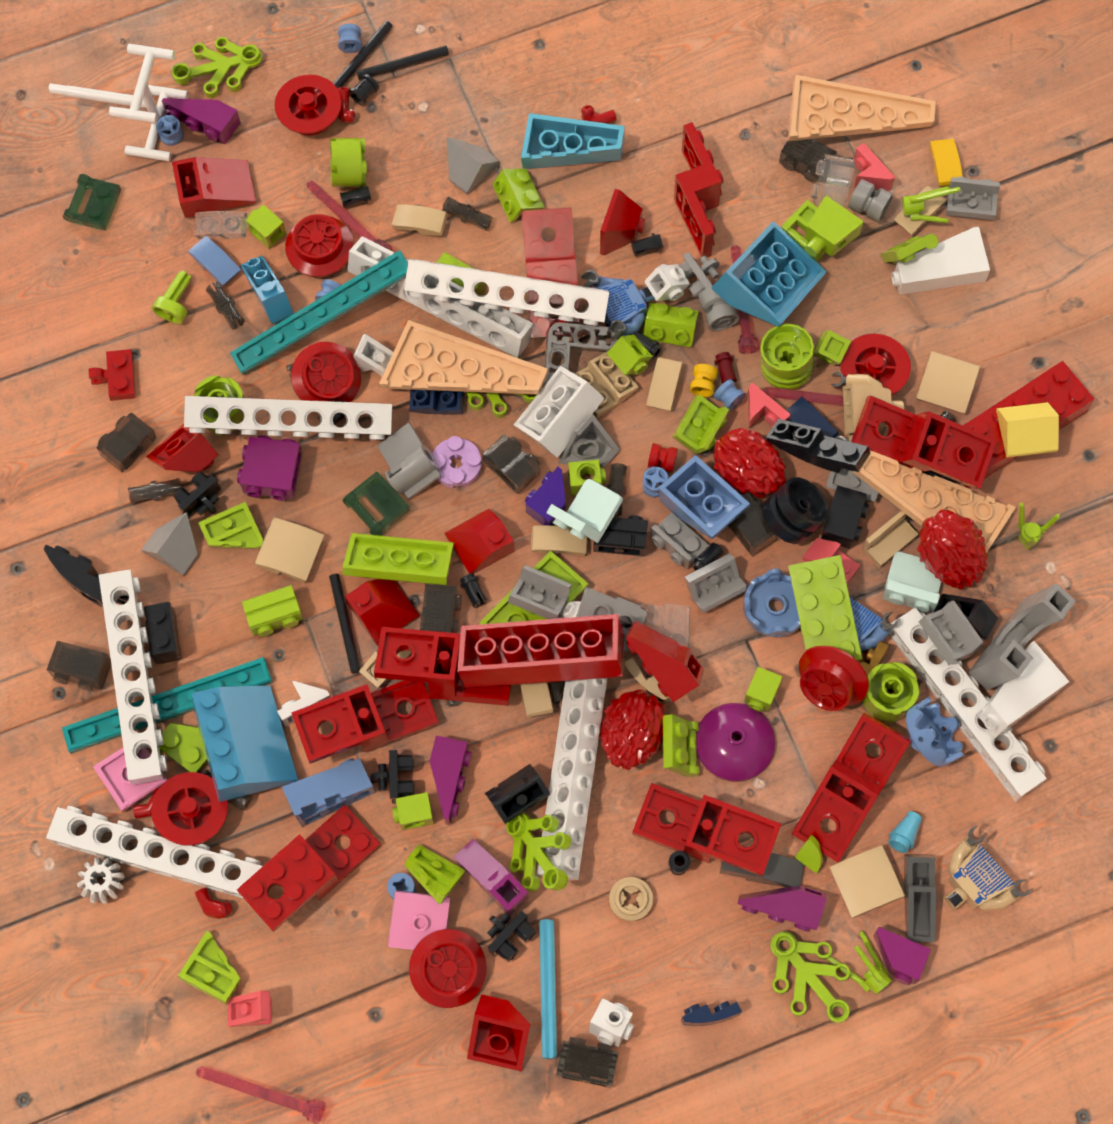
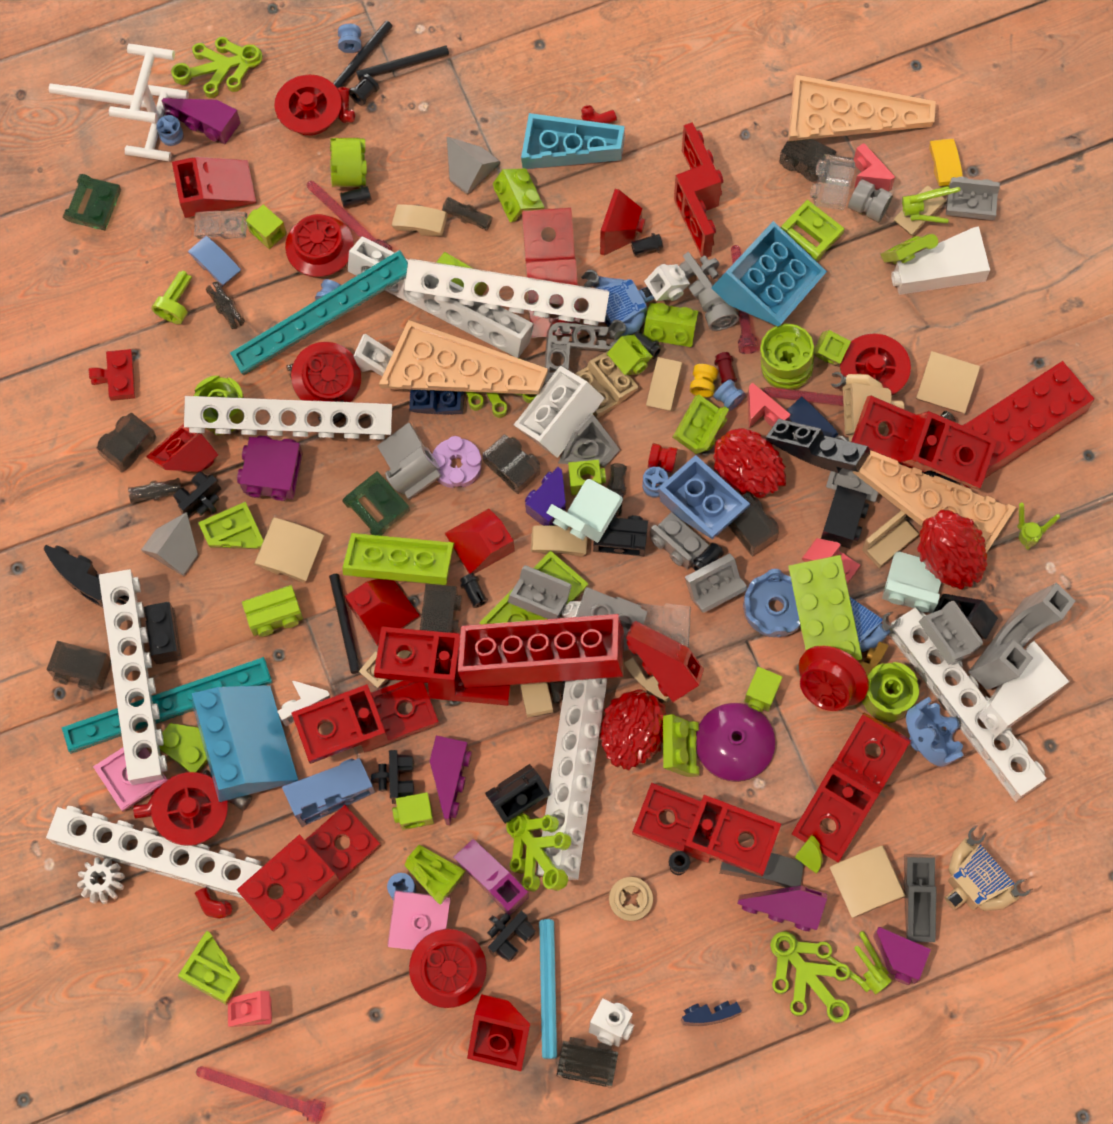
(267, 289): dark azure slope -> none
(796, 510): black wheel -> none
(831, 228): lime torso -> none
(905, 833): medium azure cone -> none
(1029, 429): light yellow slope -> none

